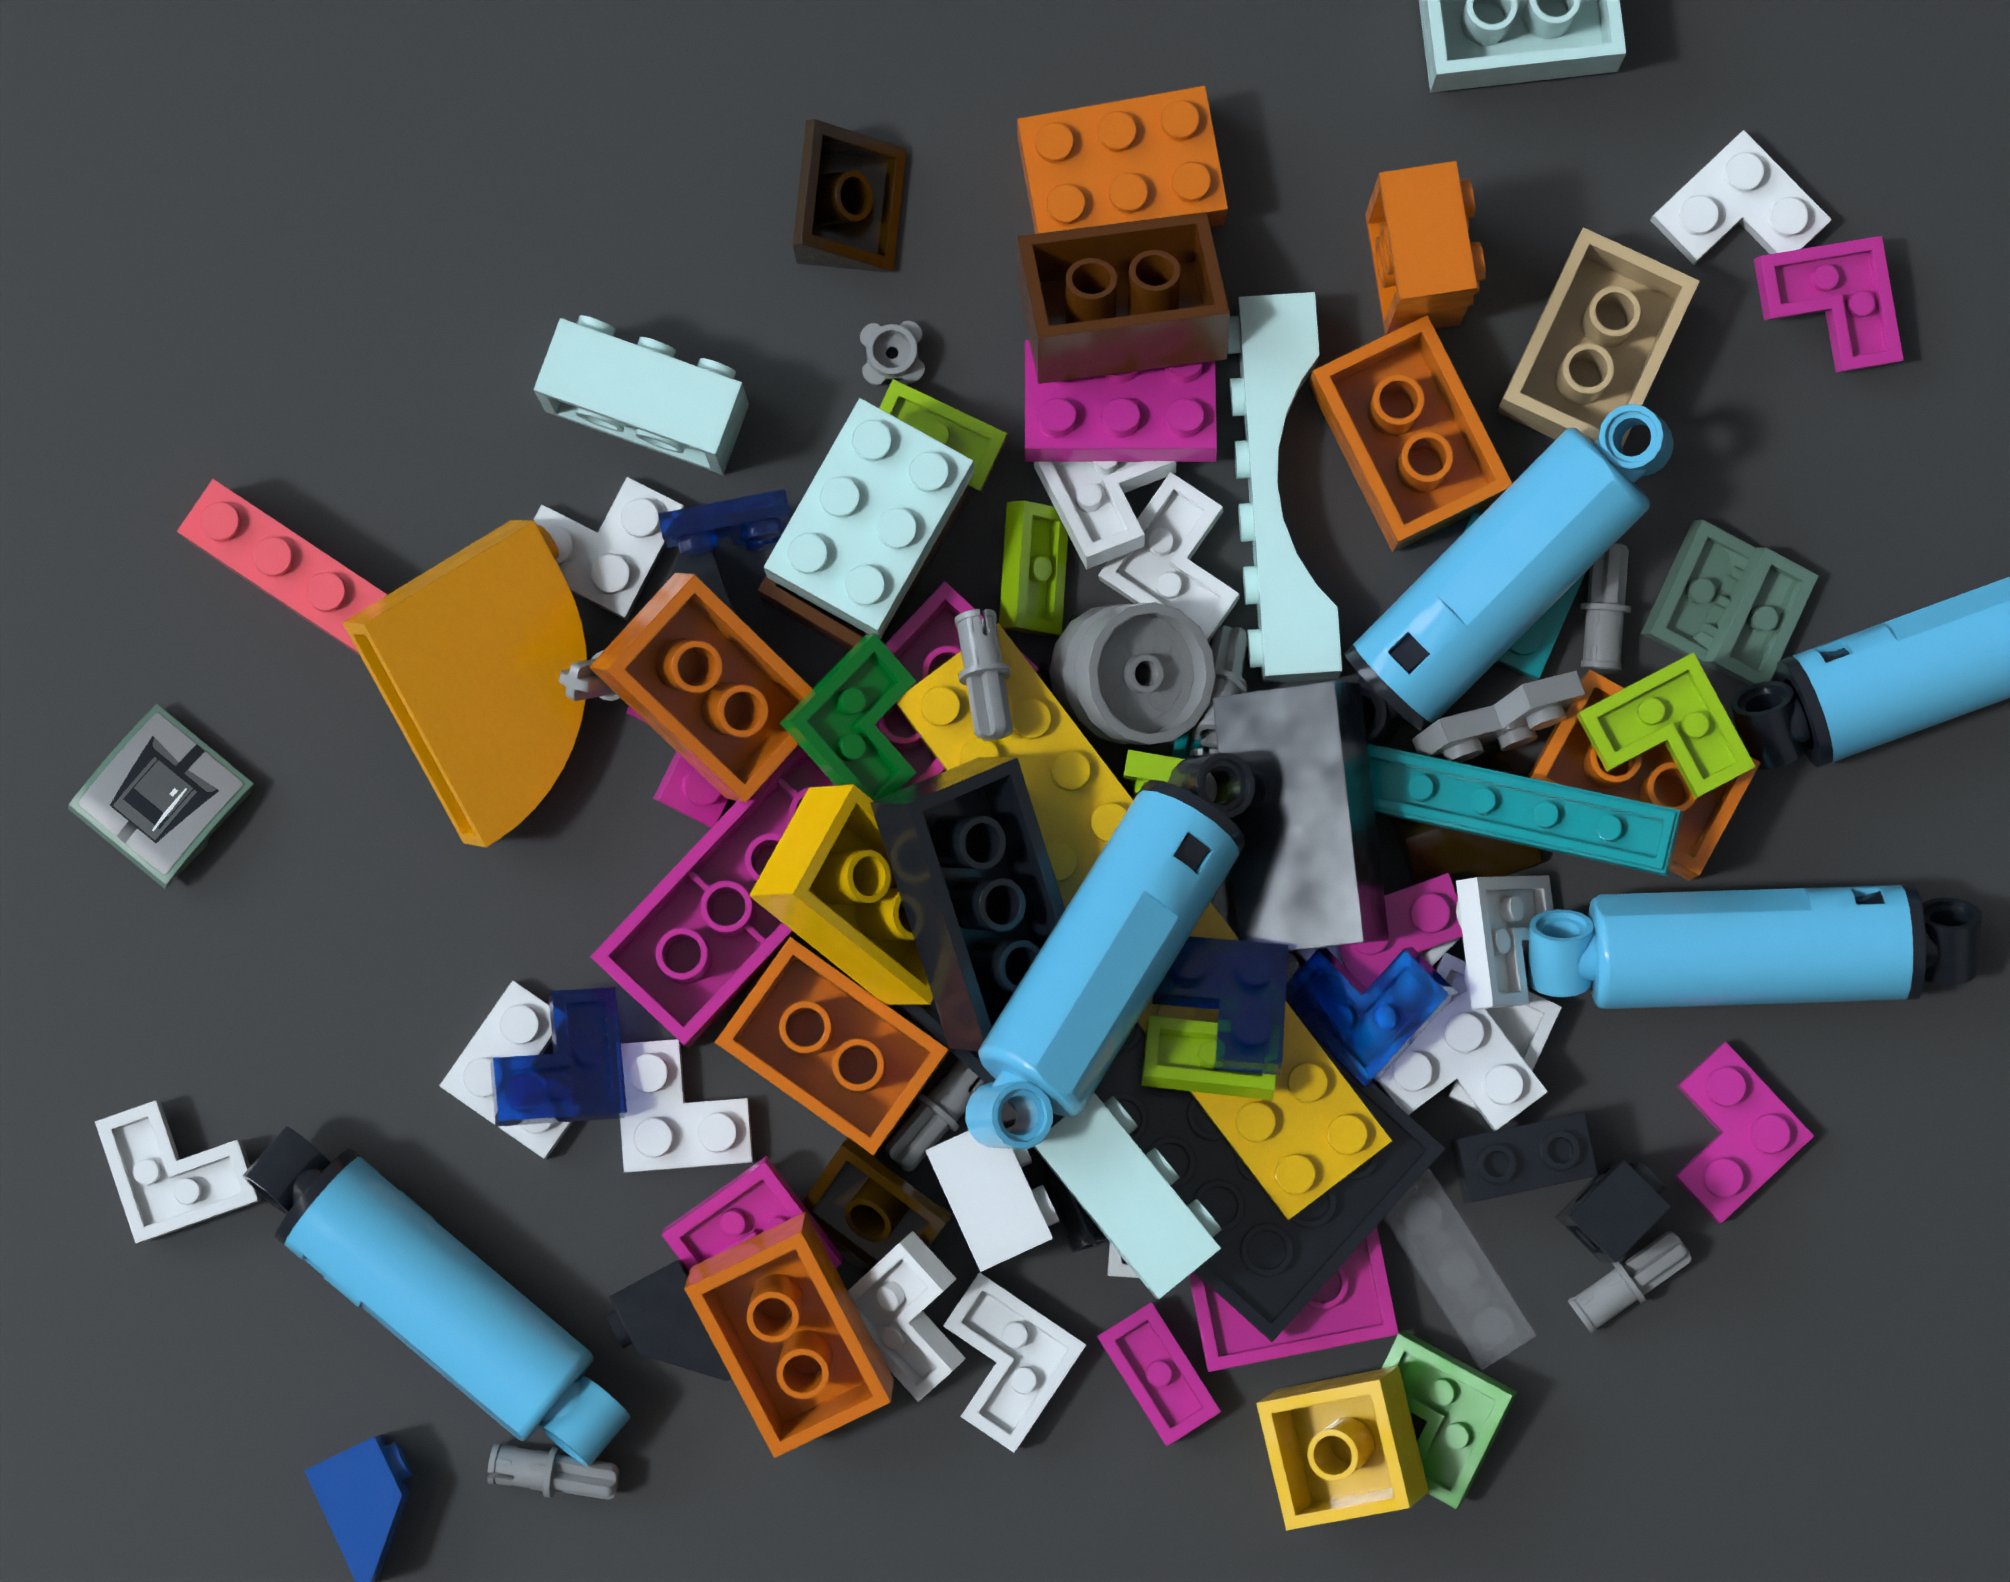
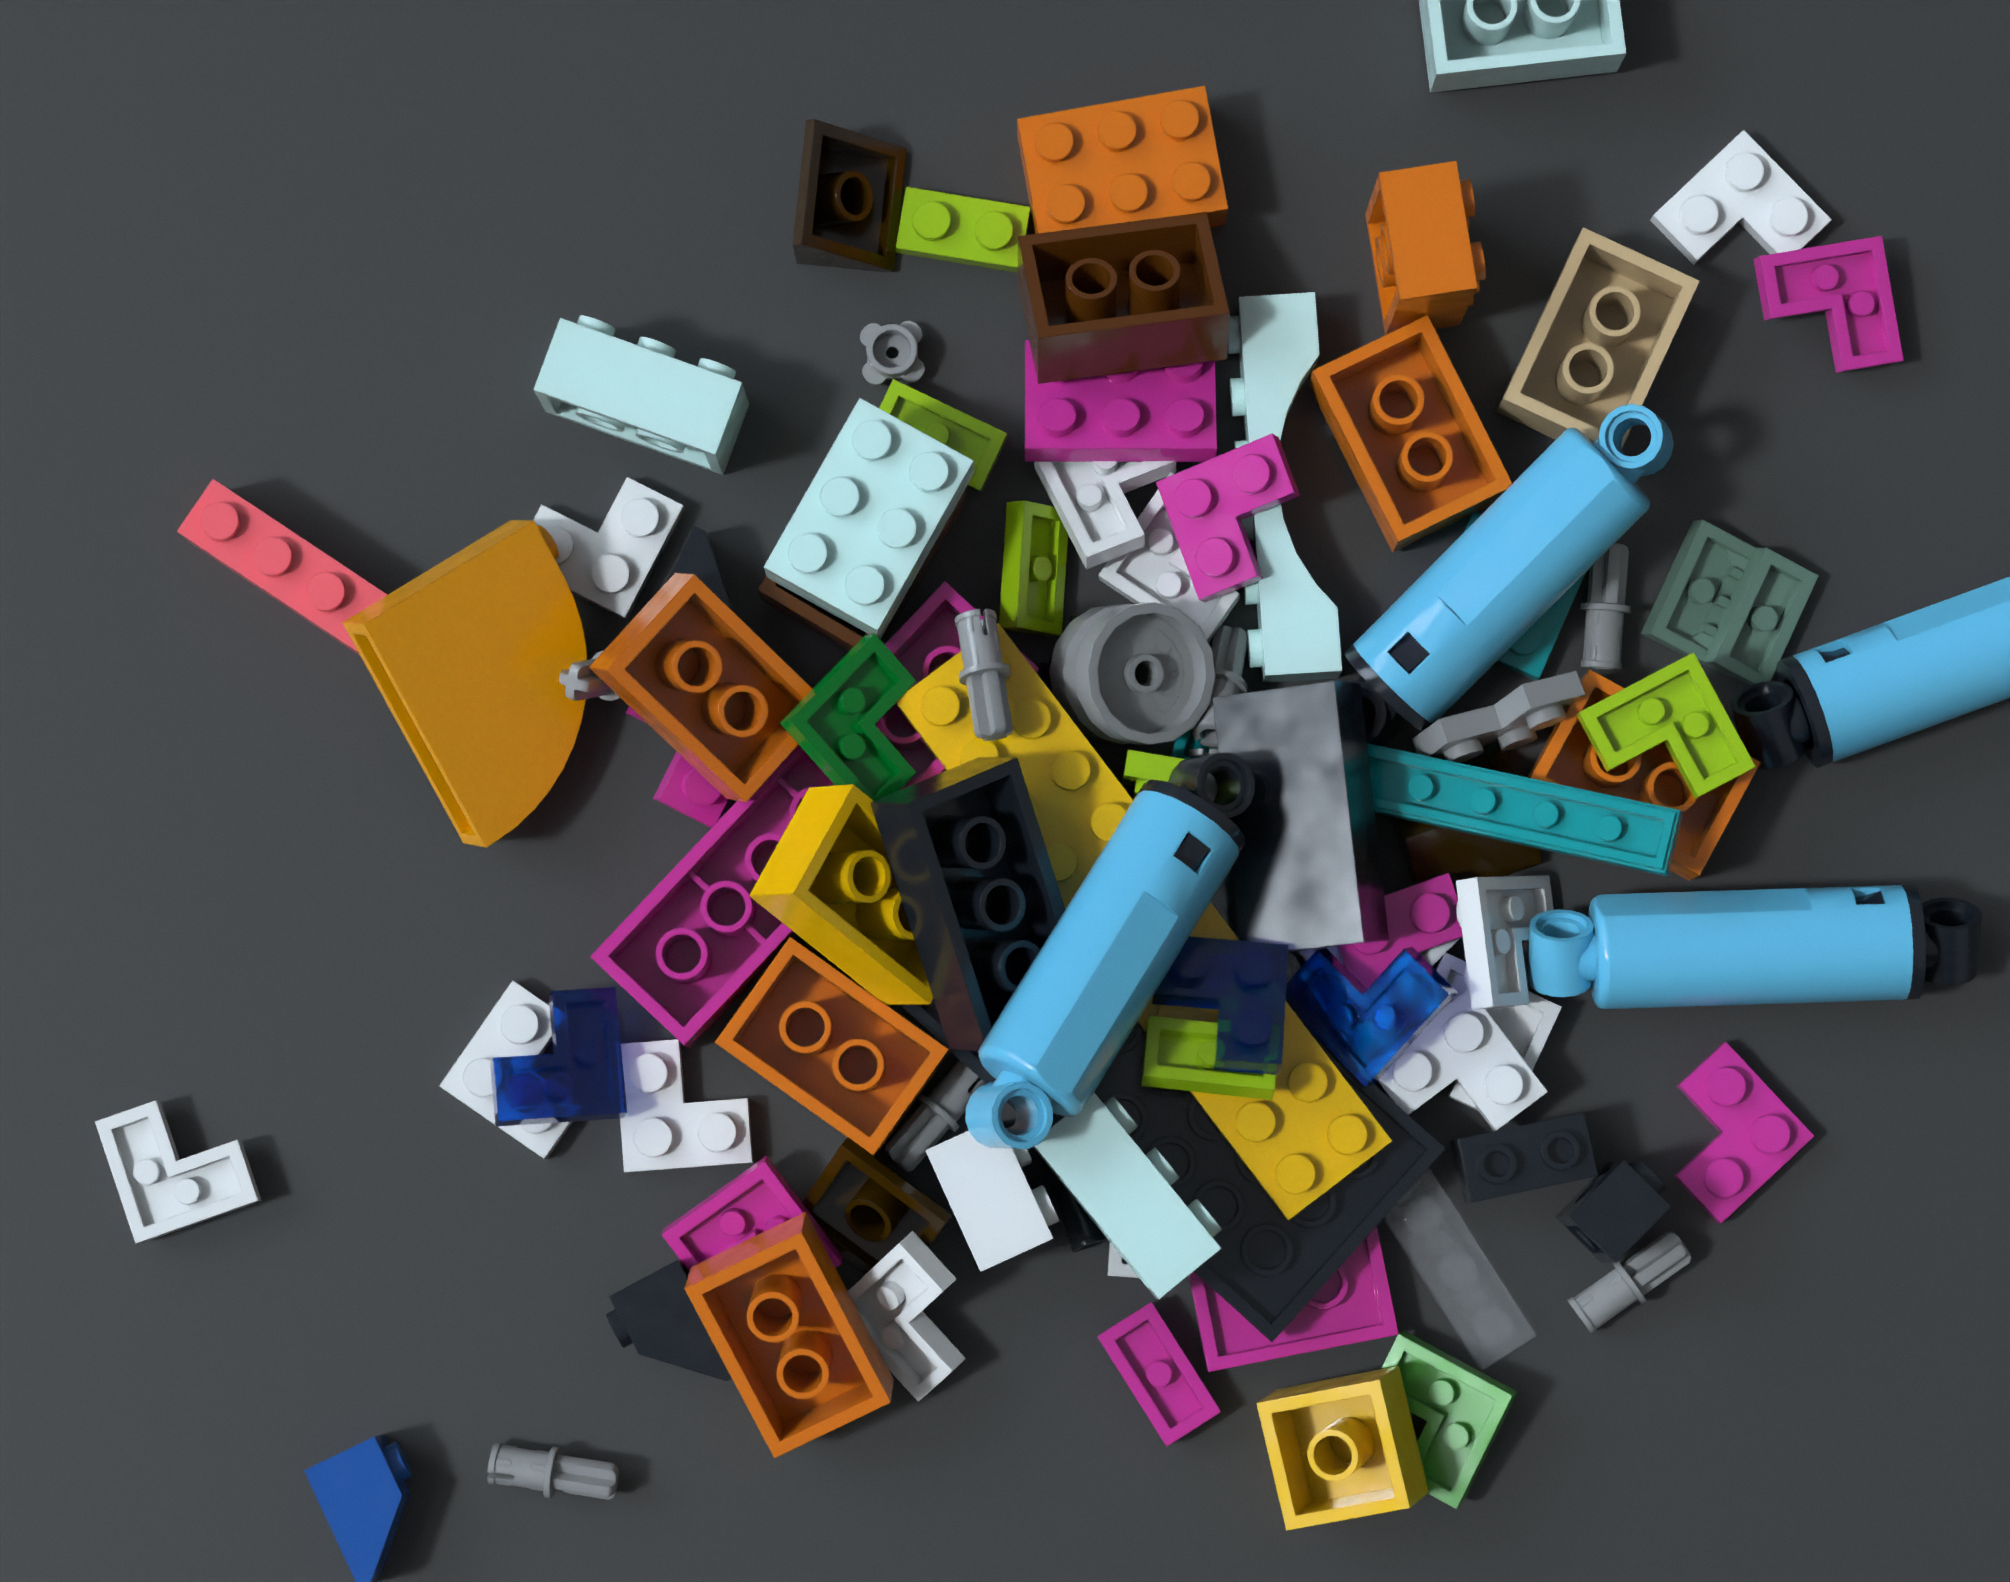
(160, 796): slope -> none
(435, 1295): medium azure piece -> none
(749, 520): clear blue plate -> none
(961, 229): none -> lime plate
(1028, 1354): white plate -> none
(1209, 508): none -> dark pink plate

